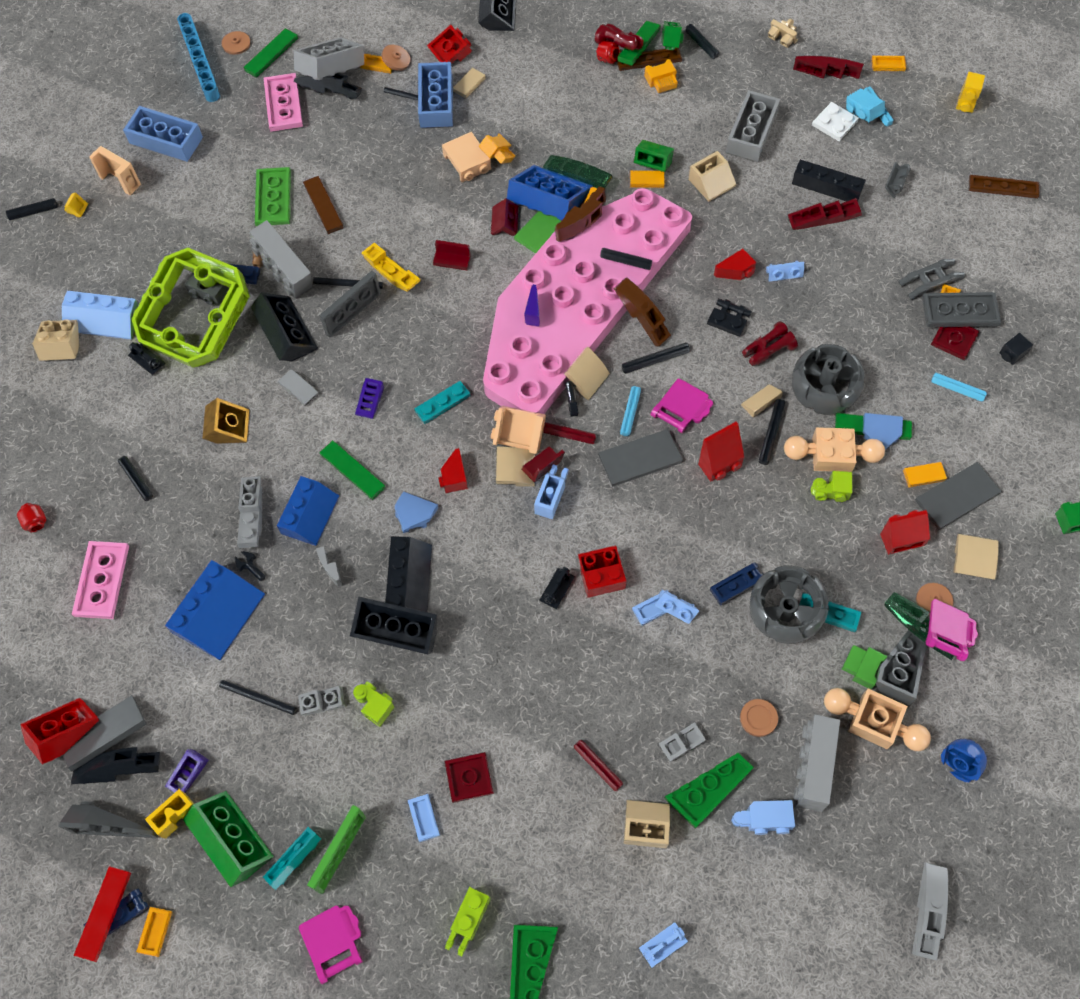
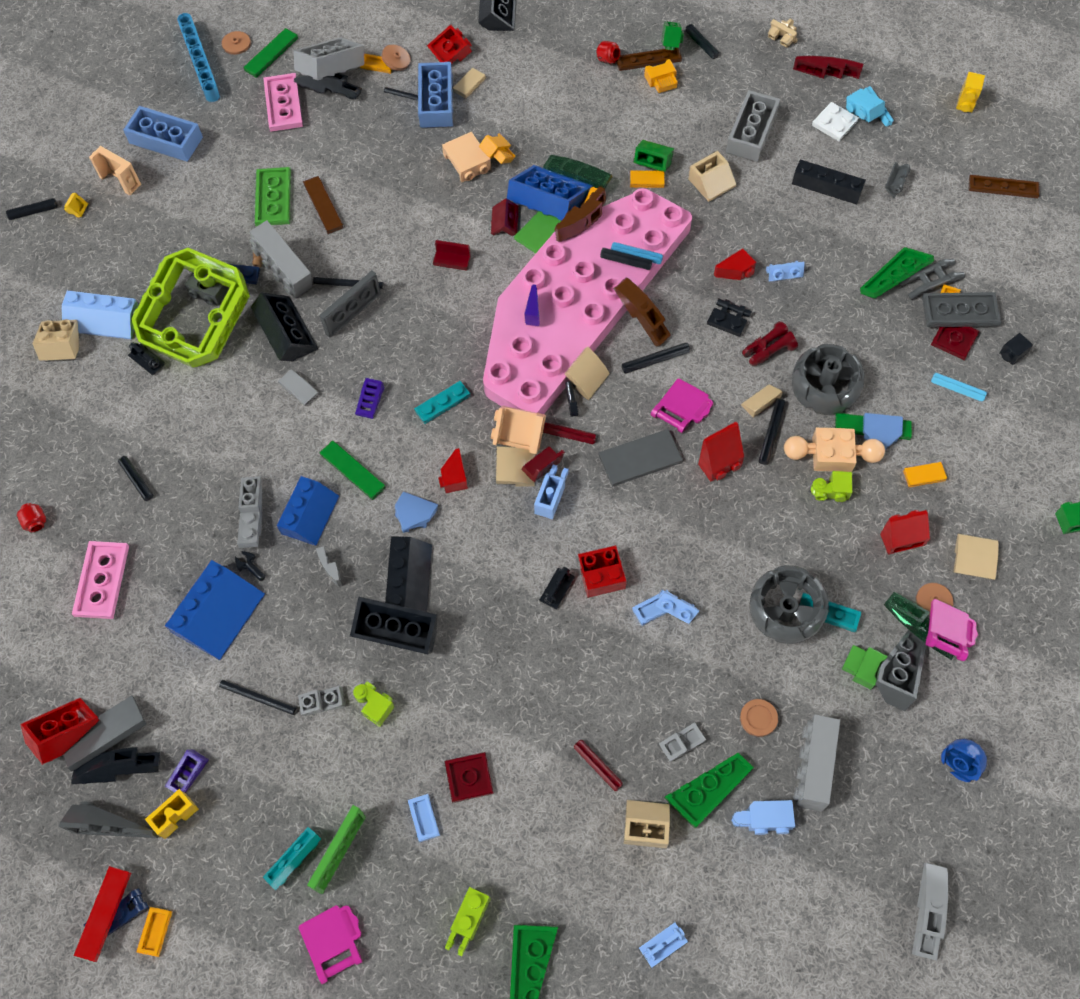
(225, 422): pearl gold slope -> none
(227, 838): green slope -> none
(389, 269): yellow slope -> none
(613, 34): dark red piece -> none
(630, 411): medium azure axle -> none
(647, 33): green tile -> none
(655, 257): none -> dark azure axle
(735, 584): dark blue plate -> none
(823, 215): dark red slope -> none
(877, 719): light nougat brick -> none
(888, 63): light orange tile -> none
(898, 269): none -> green wing
(958, 495): dark grey tile -> none

